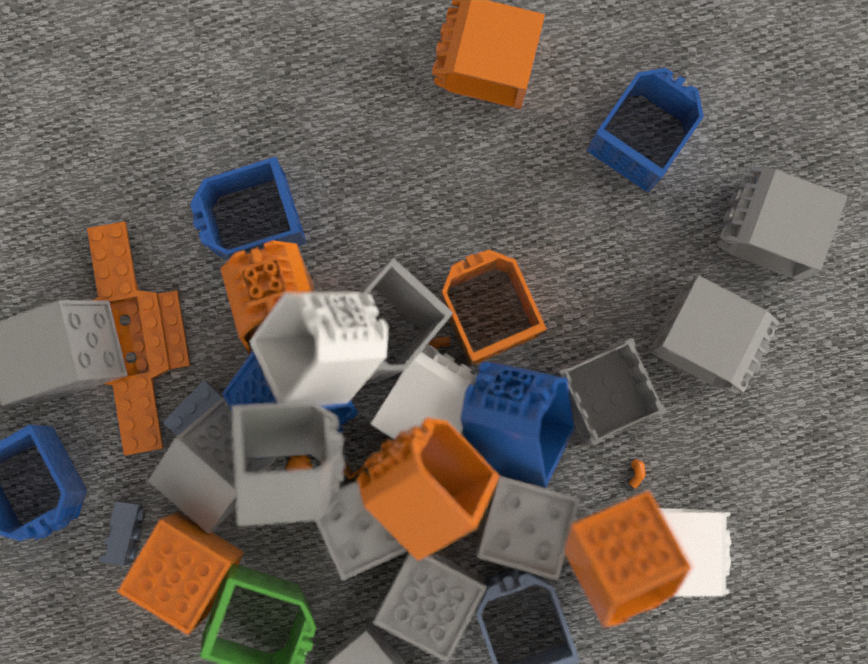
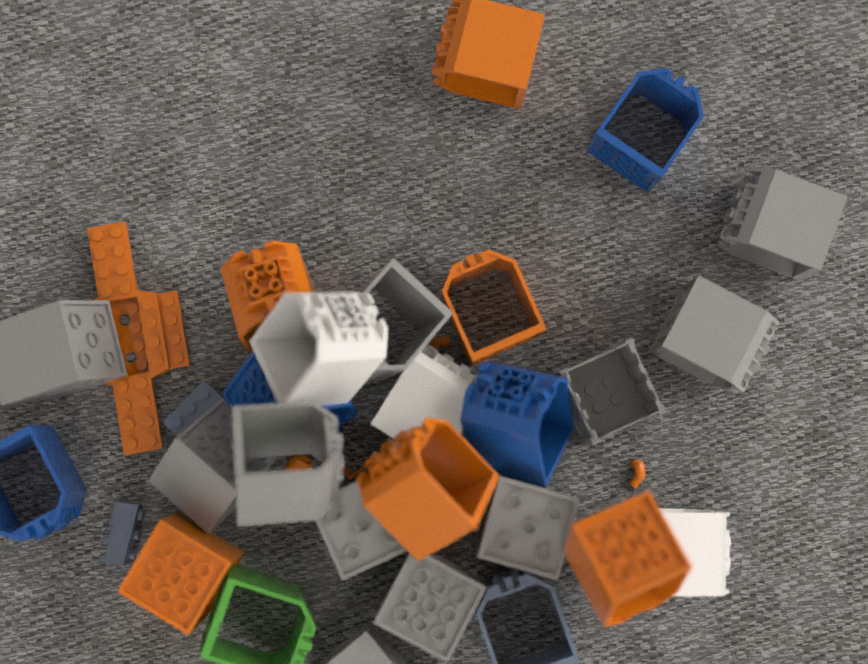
(235, 181): blue container -> none

